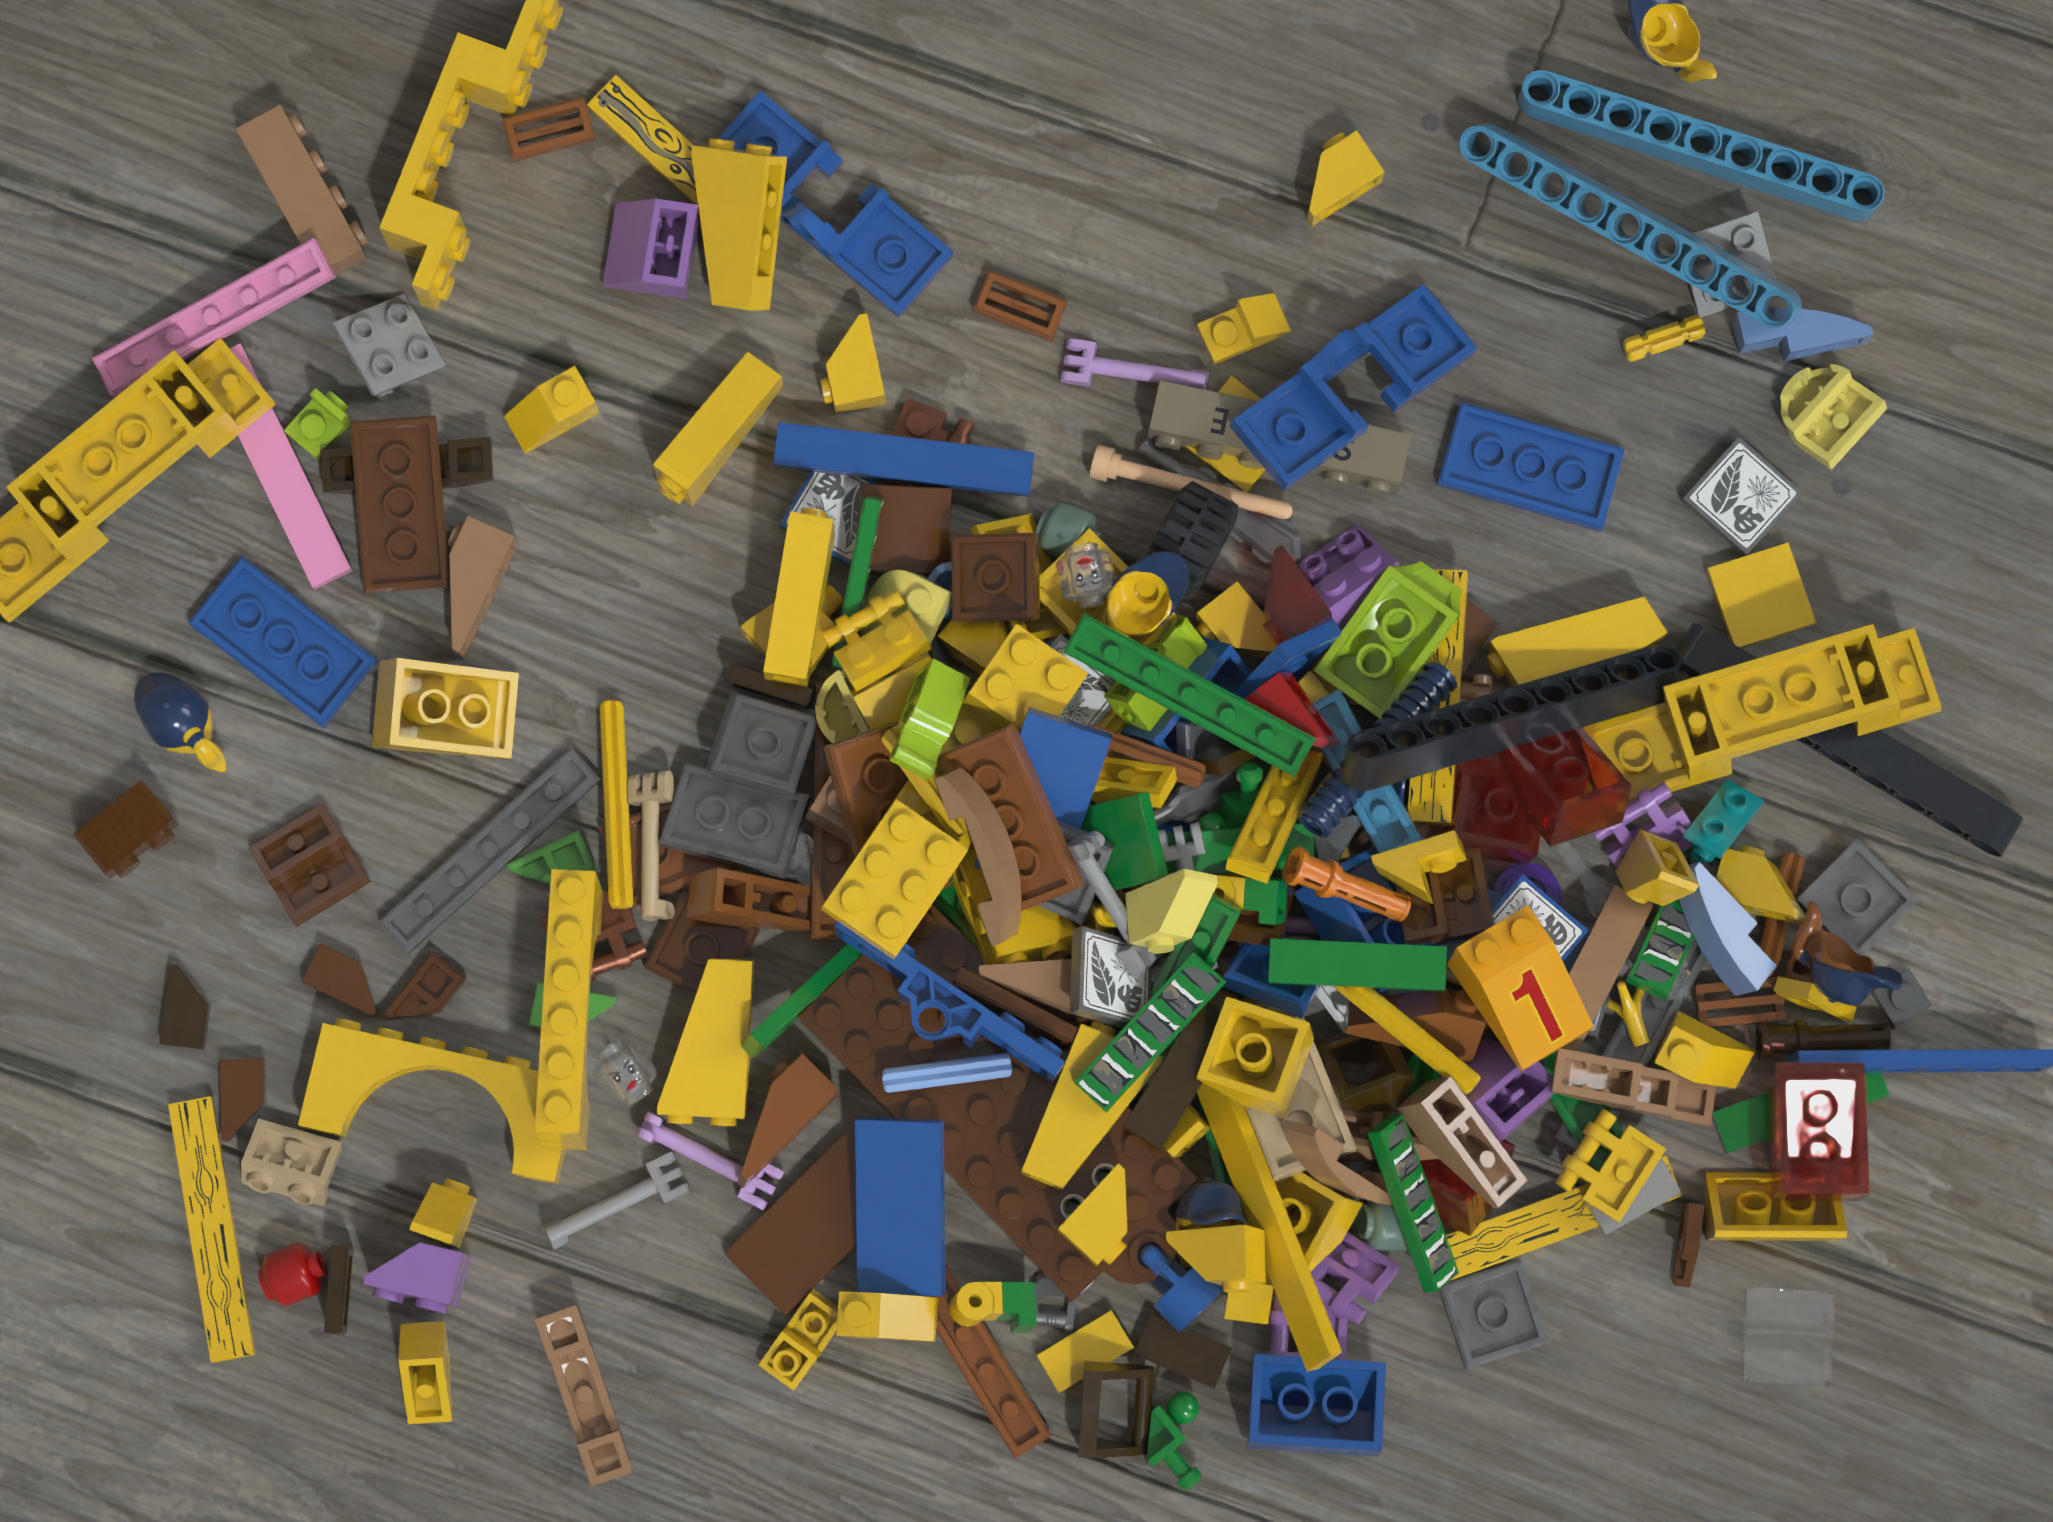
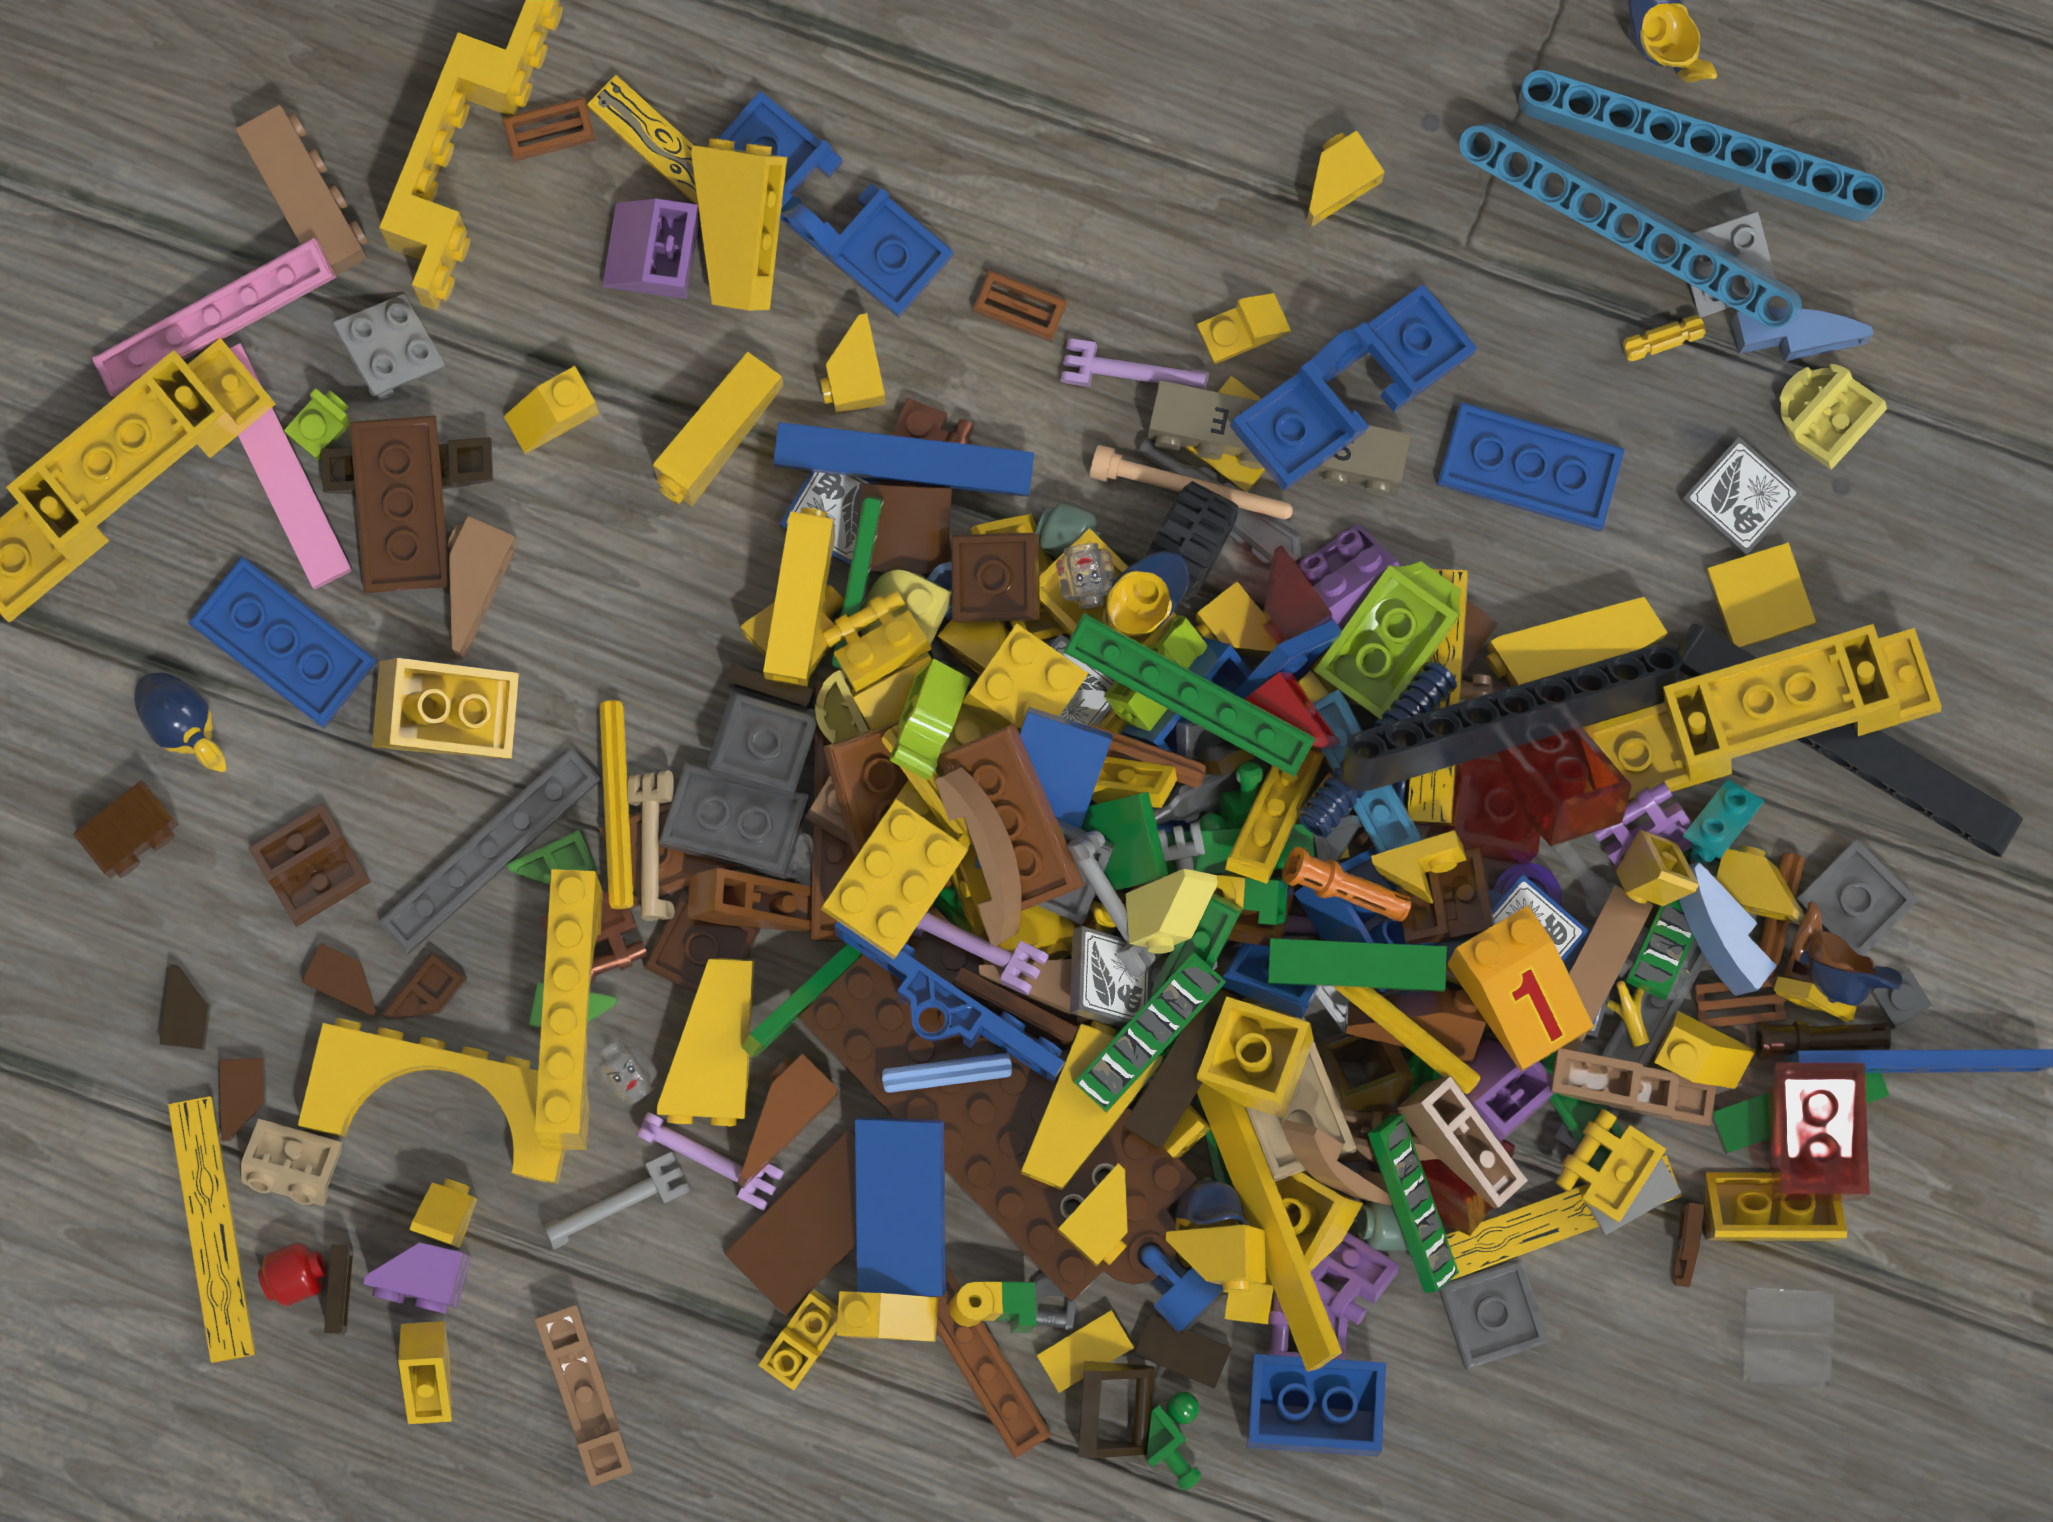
(1013, 963): none -> lavender hinge

